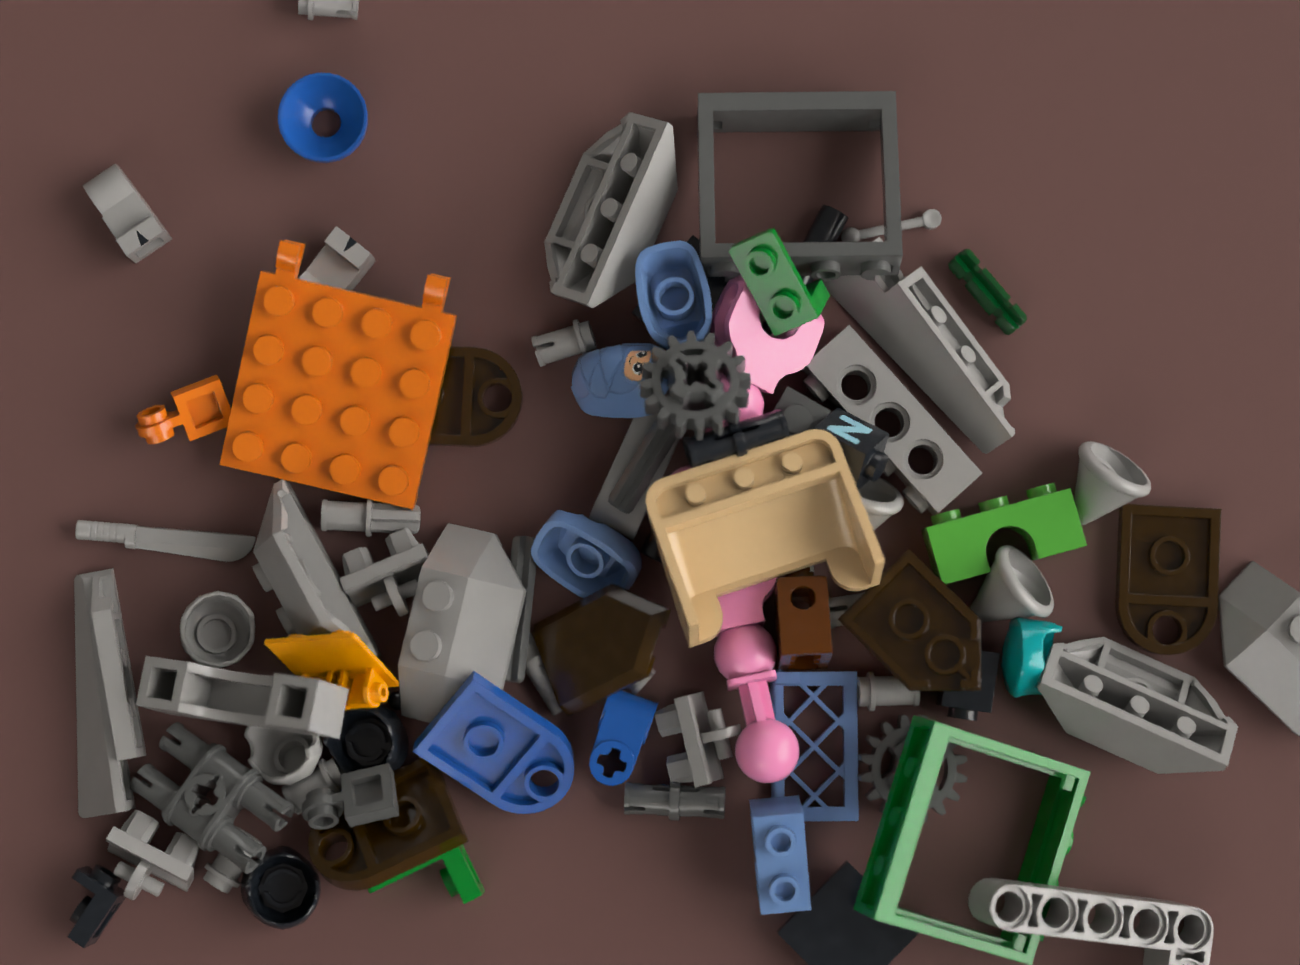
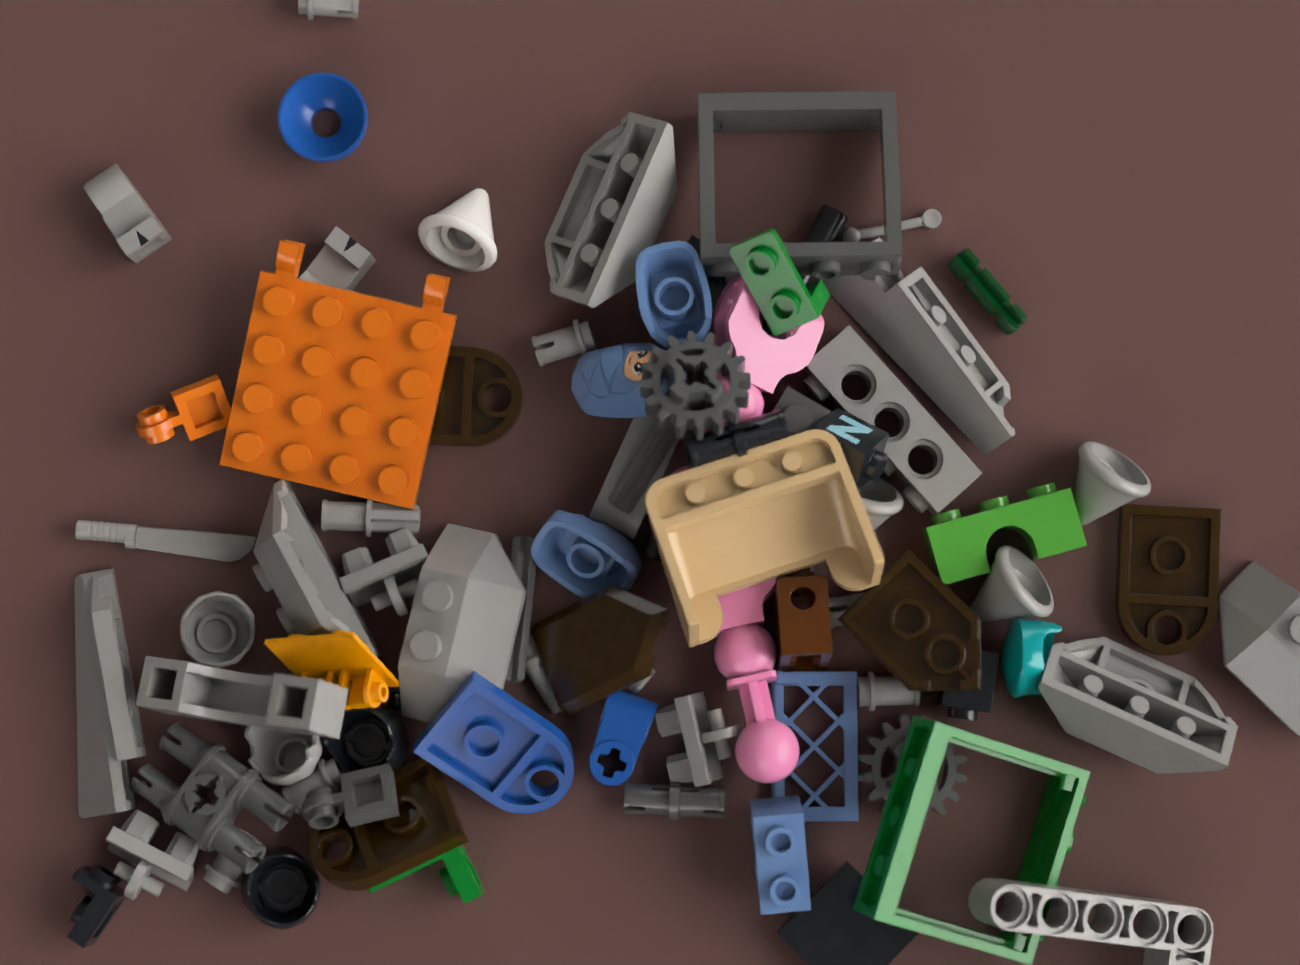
(461, 233): none -> white hat

